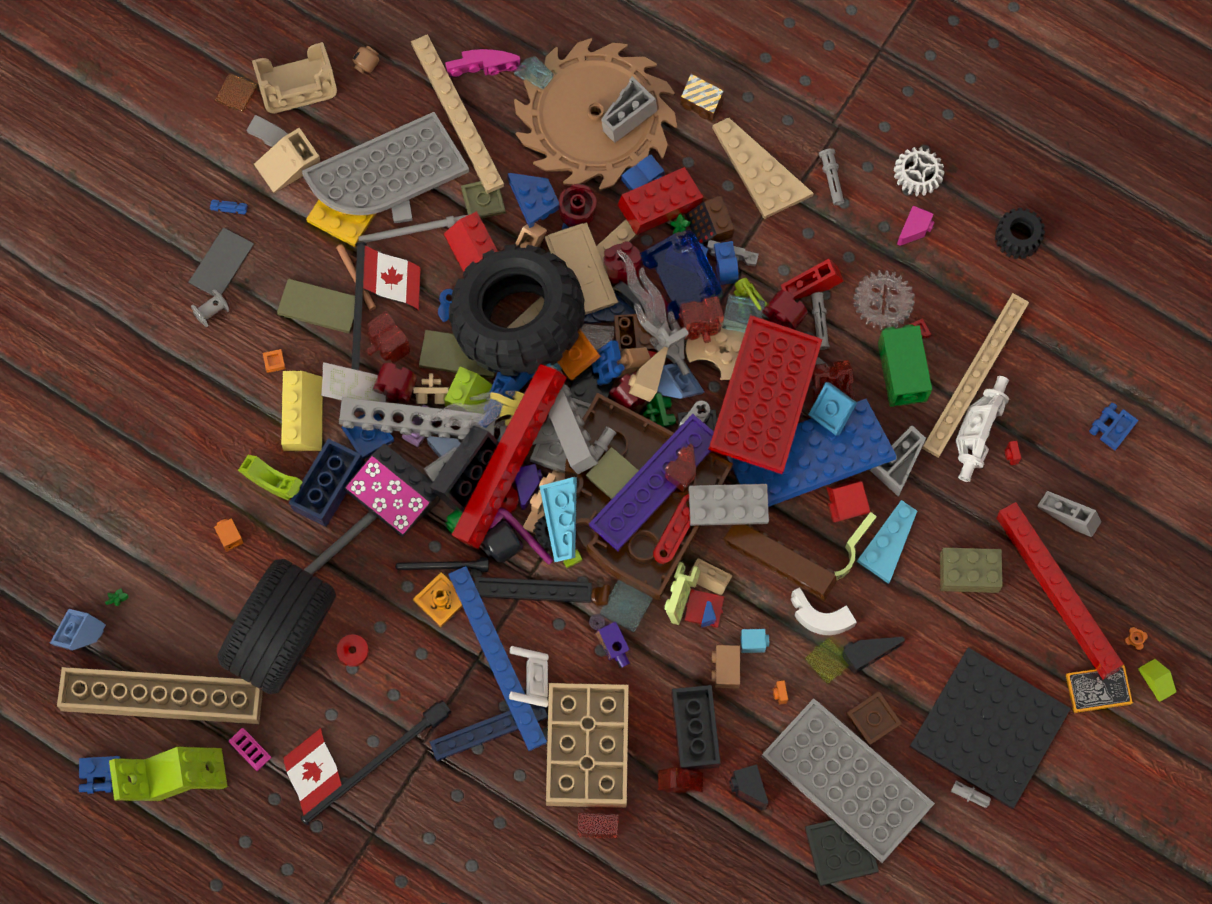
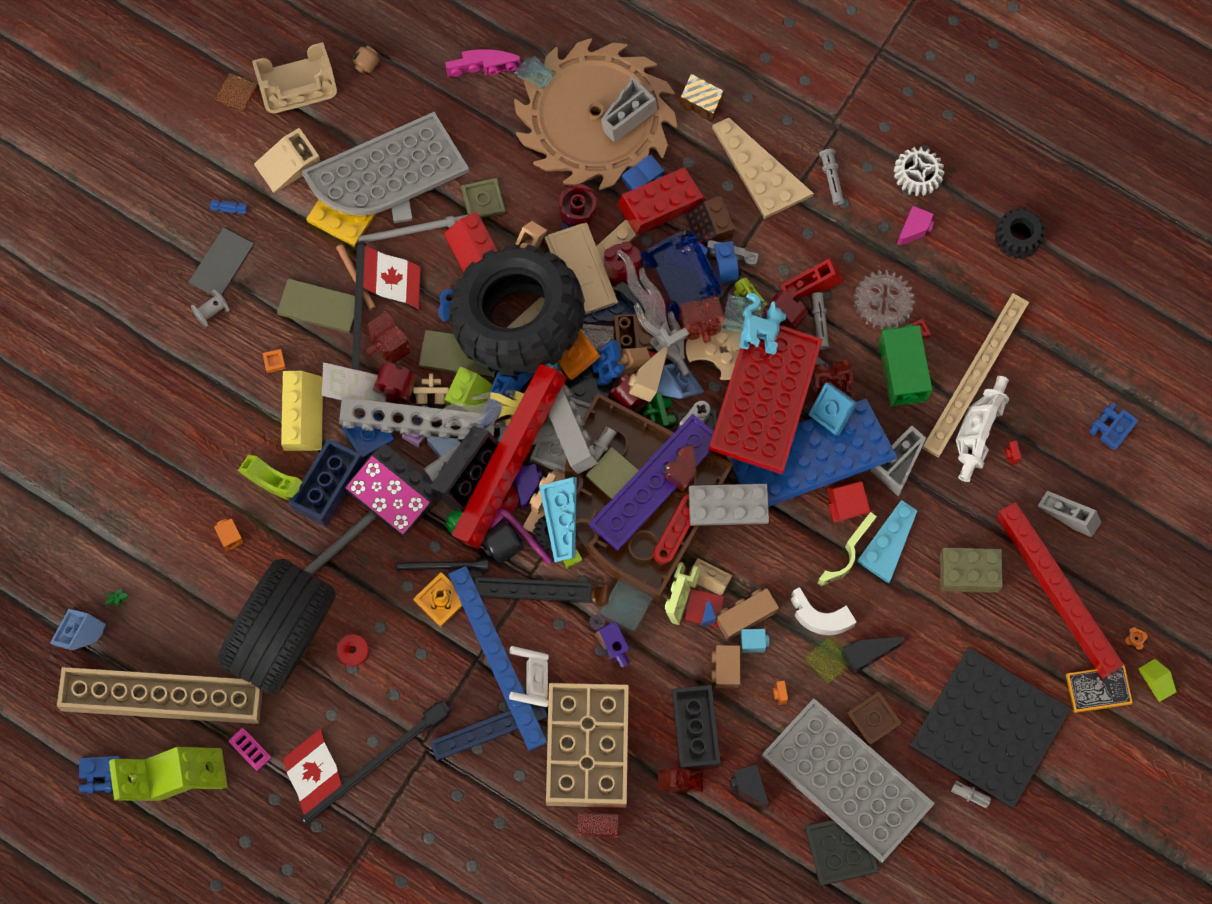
(265, 131): light grey slope -> none
(457, 114): tan plate -> none
(533, 196): blue wing -> none
(680, 224): green plant -> none
(746, 613): none -> medium nougat brick
(757, 327): none -> medium azure animal
(781, 560): reddish brown brick -> none

